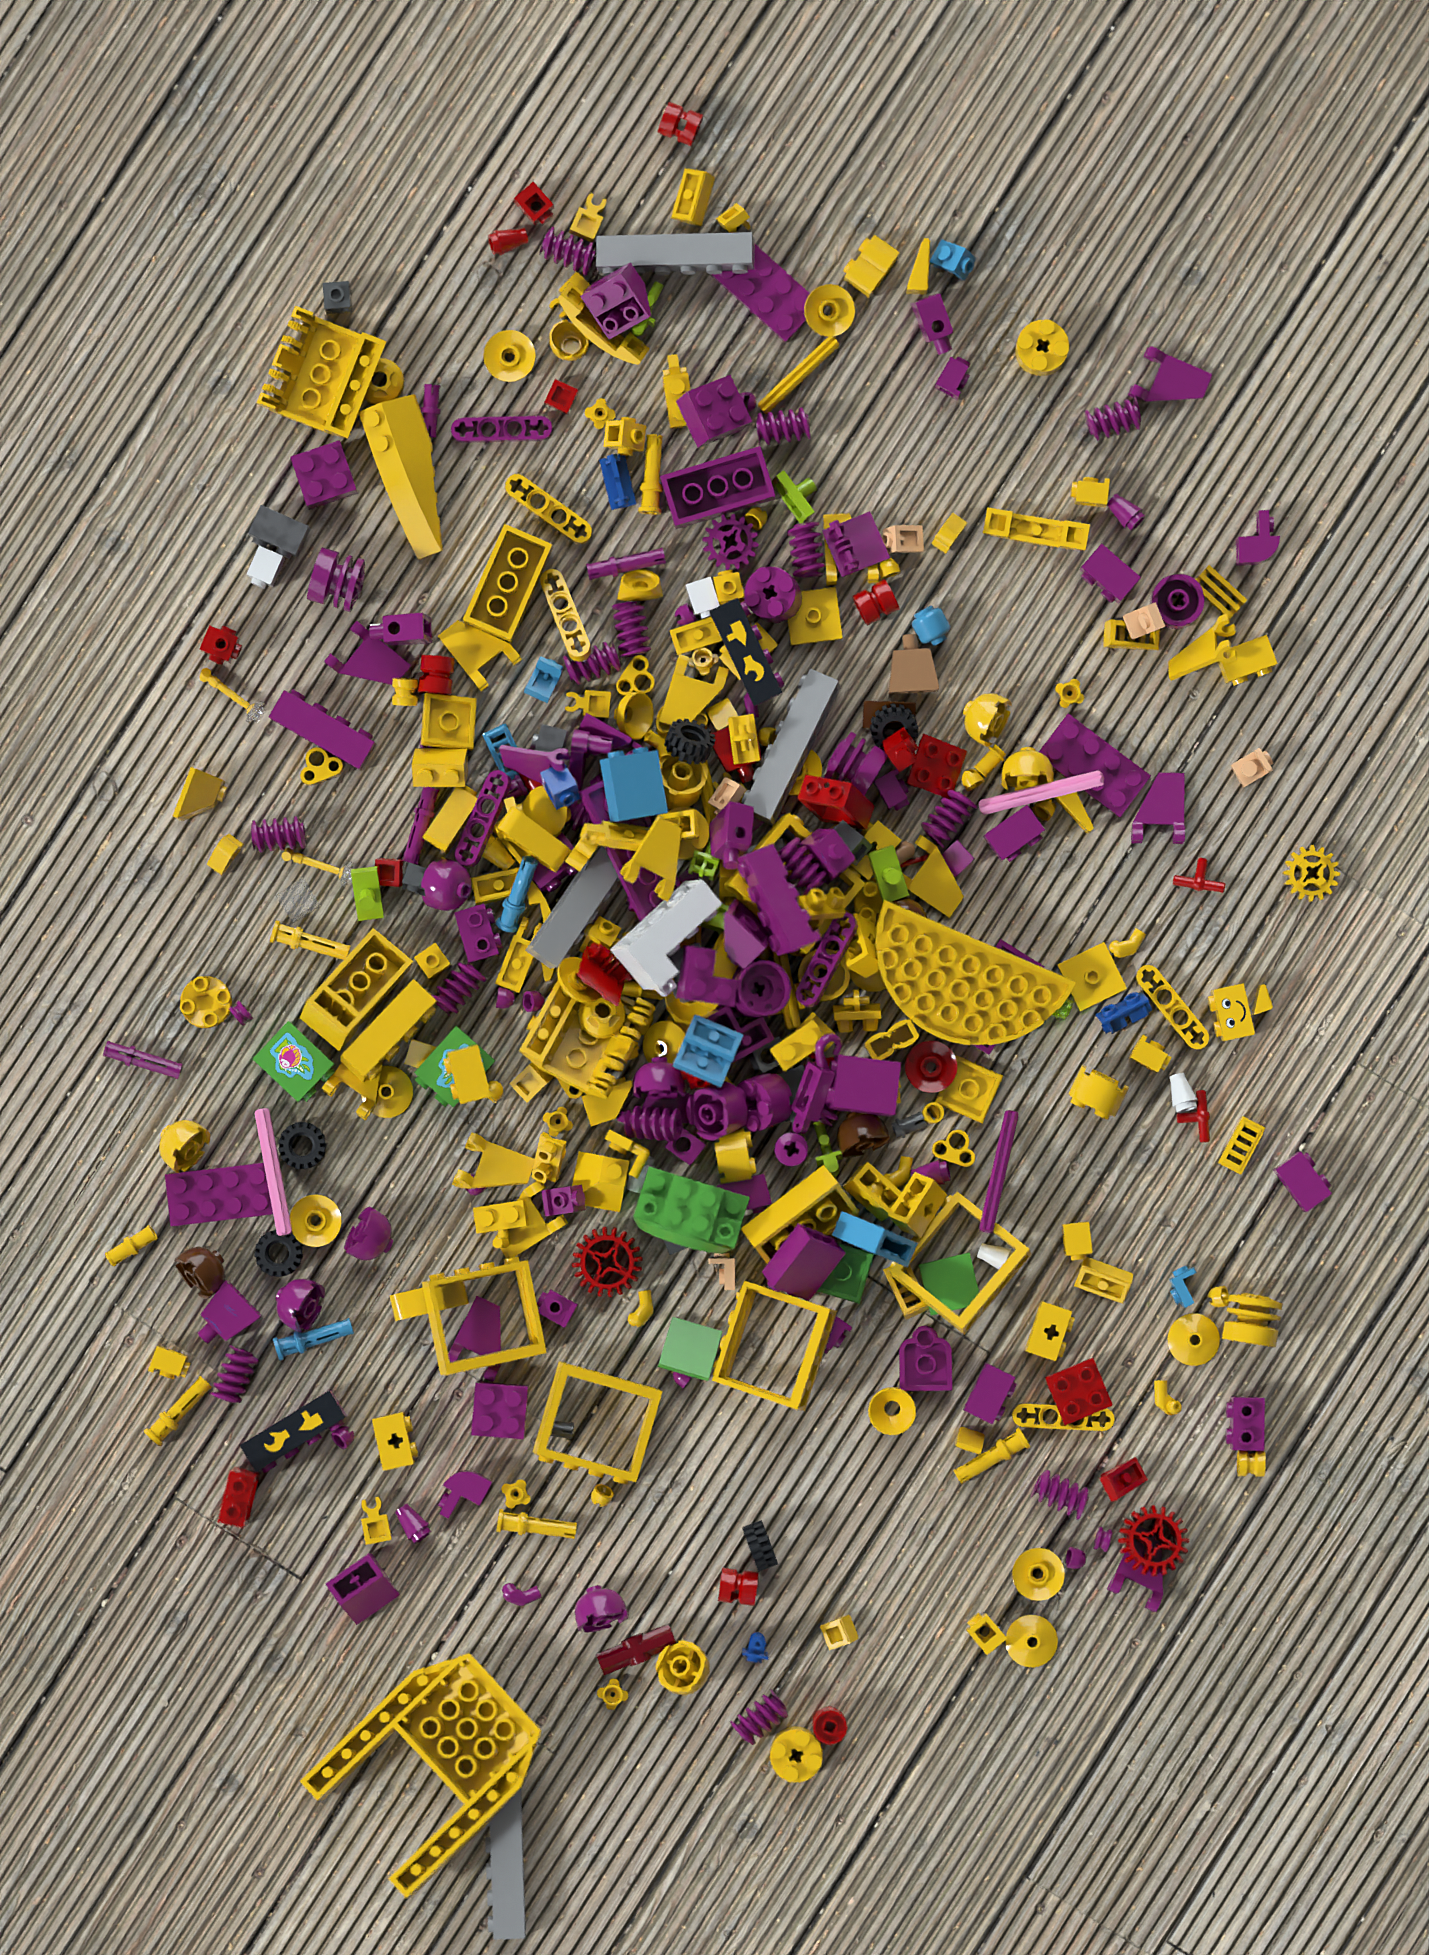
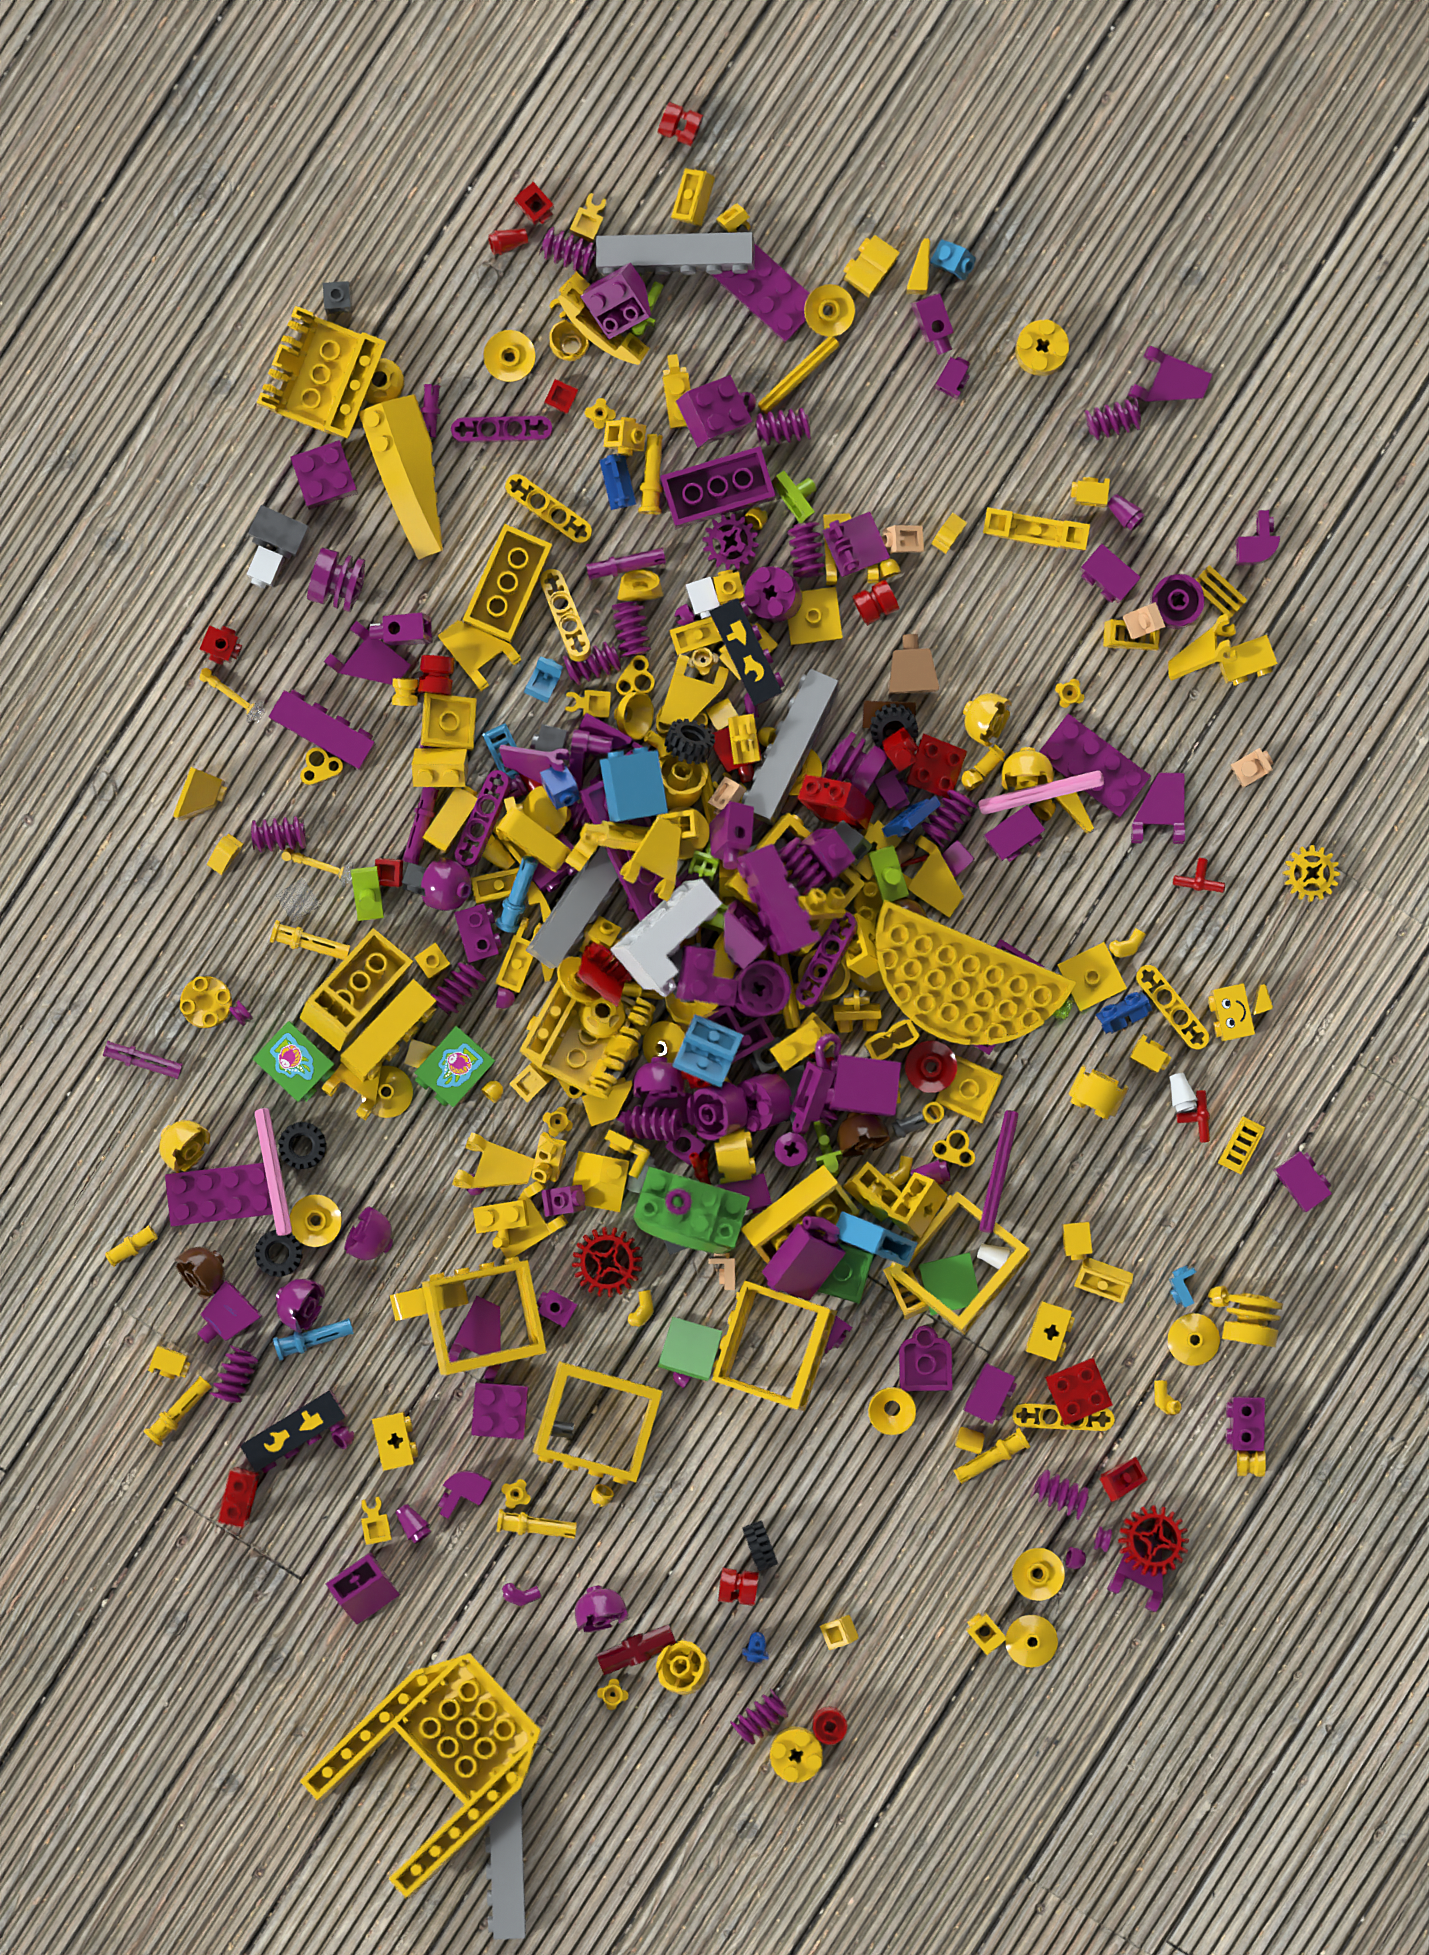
(467, 1074): yellow brick -> none
(533, 1001): magenta hinge -> none
(670, 1198): none -> magenta plate
(700, 1166): none -> red piece
(820, 1223): none -> magenta arm
(910, 817): none -> blue plate
(931, 625): dark azure head -> none

